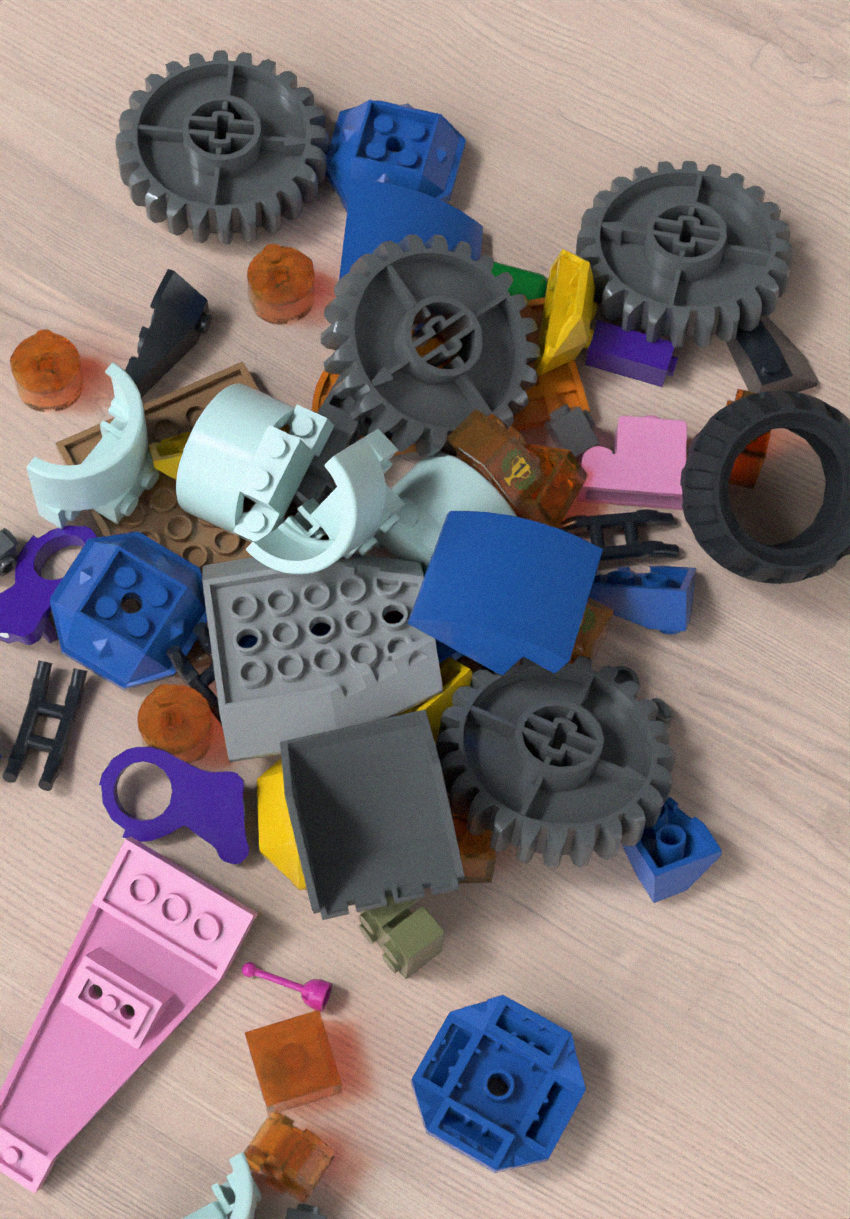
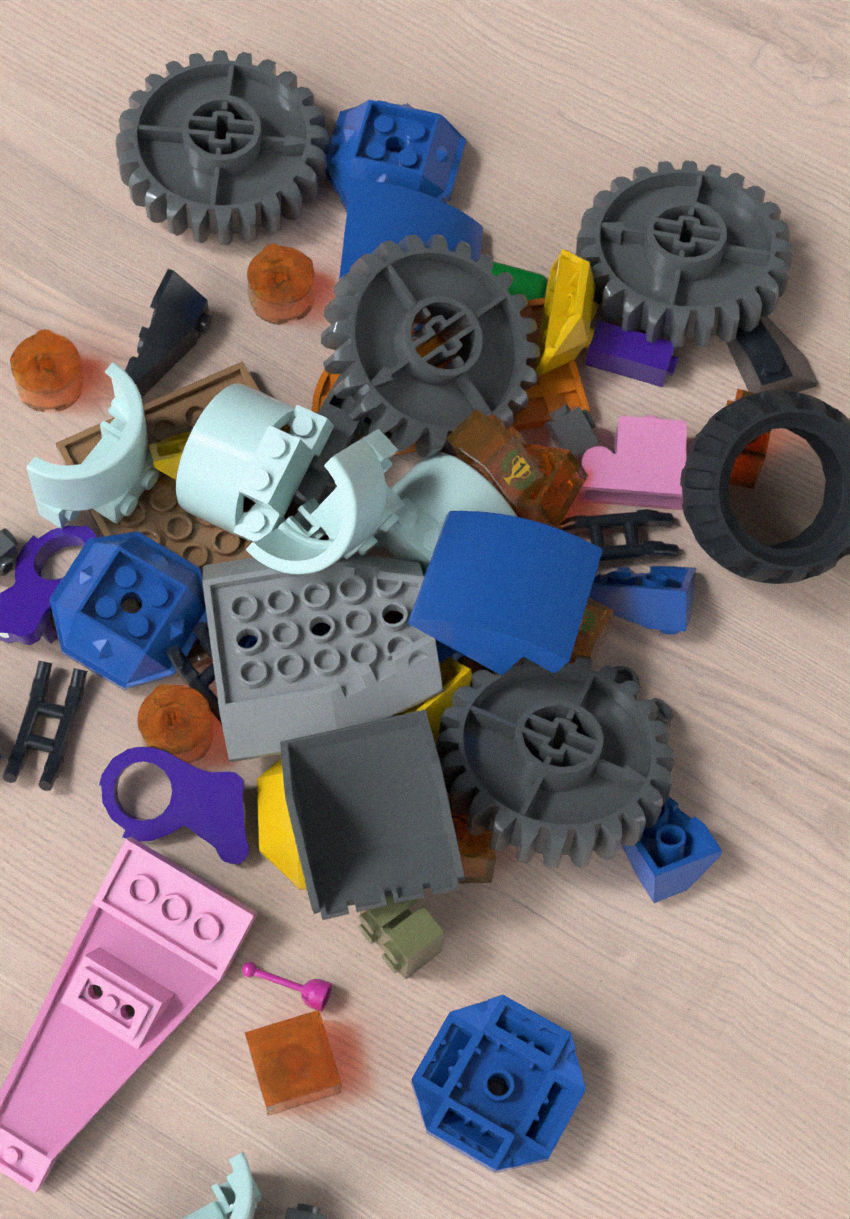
(288, 1156): clear orange brick -> none

